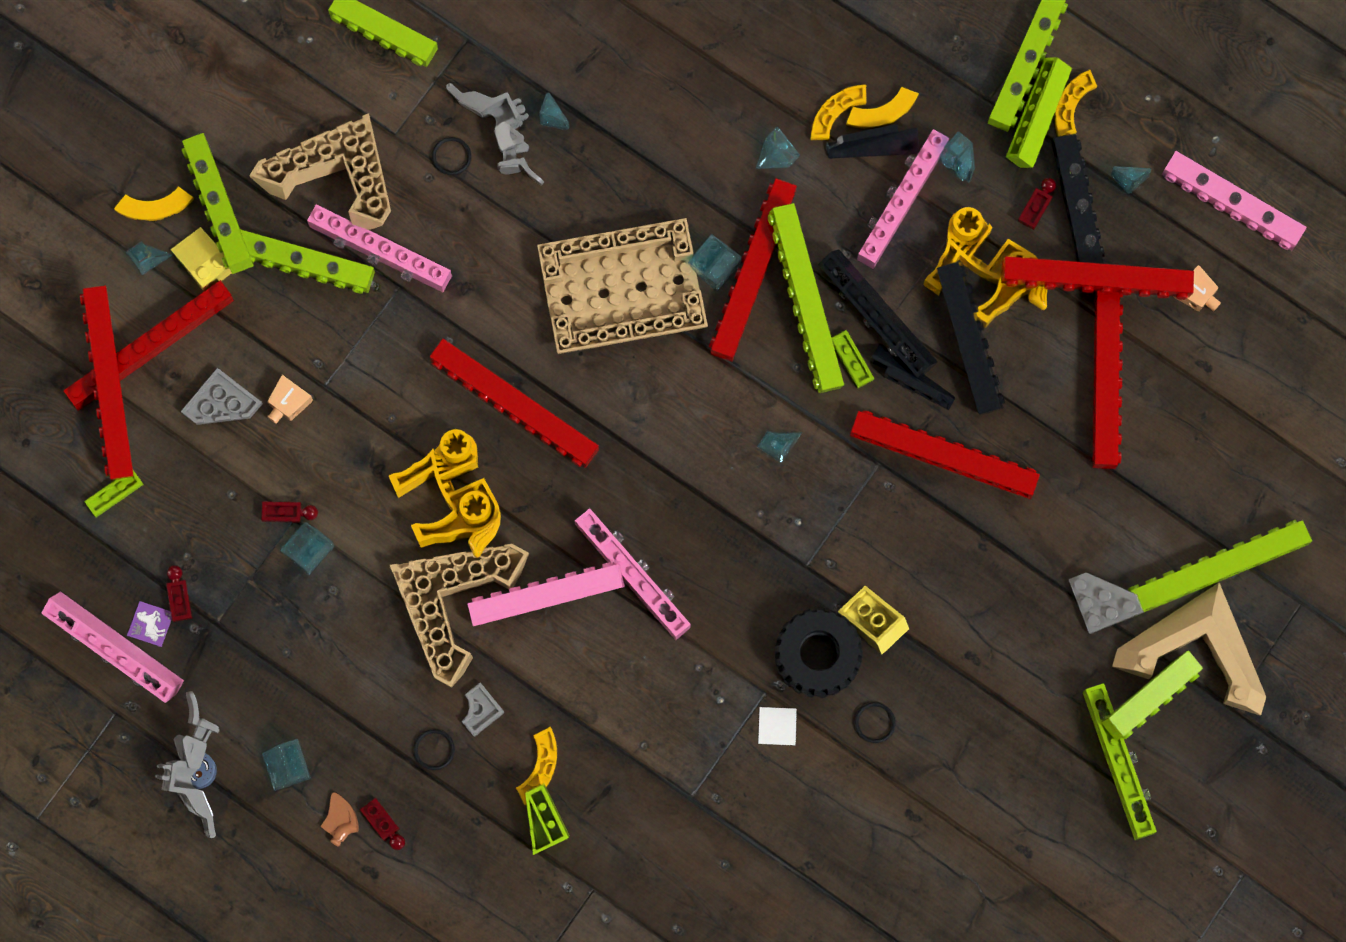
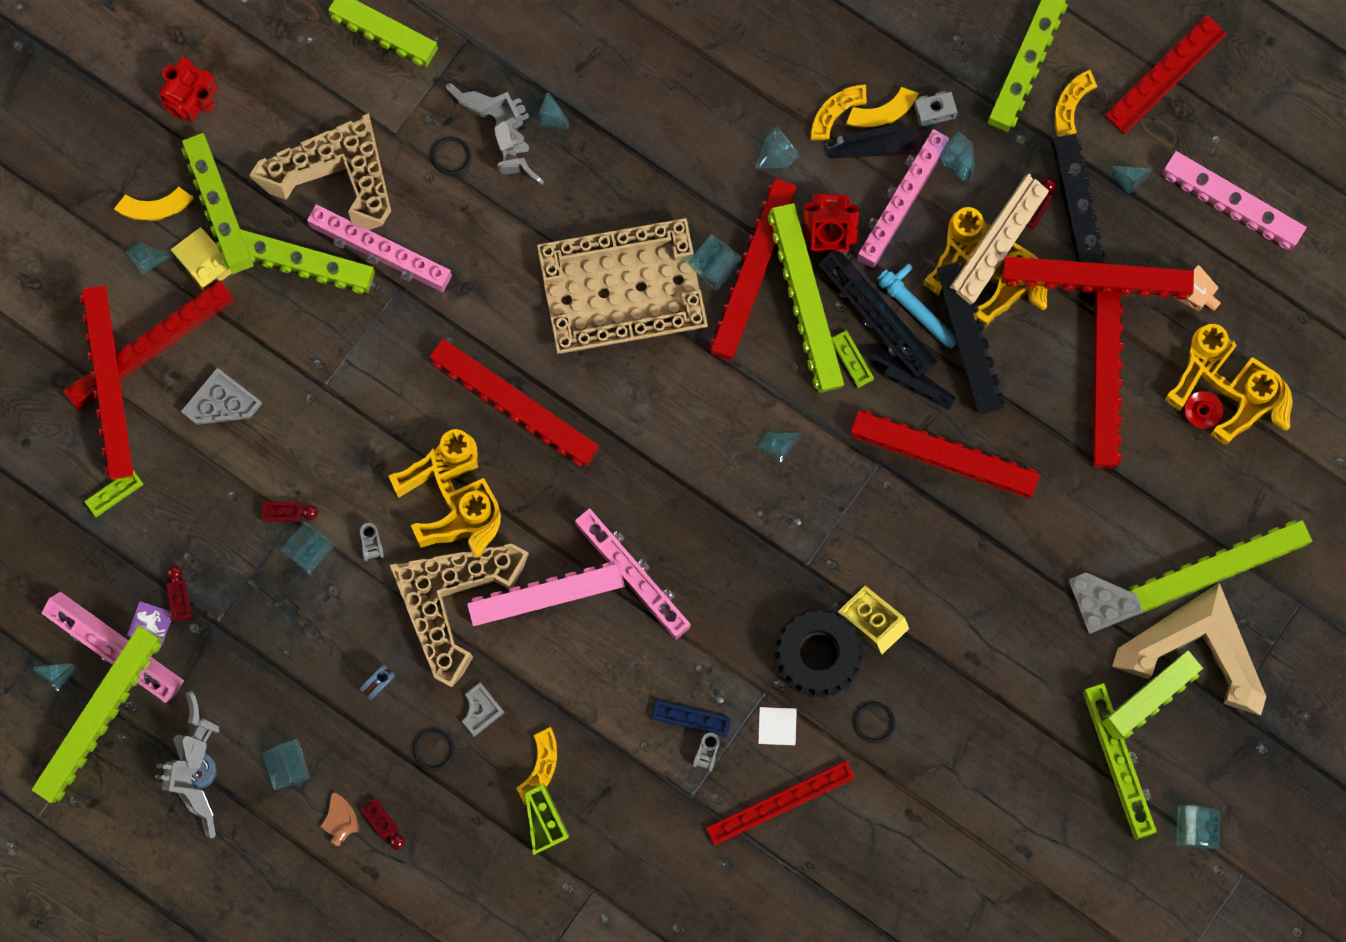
(56, 674): none -> clear light blue slope
(97, 714): none -> lime brick
(187, 90): none -> red piece
(287, 400): light nougat torso -> none
(371, 545): none -> light grey piece
(377, 682): none -> sand blue head
(691, 718): none -> dark blue tile
(706, 753): none -> light grey piece
(780, 803): none -> red tile
(830, 222): none -> red piece
(896, 289): none -> medium azure cylinder
(927, 116): none -> light grey brick
(999, 239): none -> tan plate
(1038, 112): lime brick -> none
(1165, 74): none -> red plate
(1198, 827): none -> clear light blue slope
(1209, 403): none -> red dish
(1255, 387): none -> yellow animal

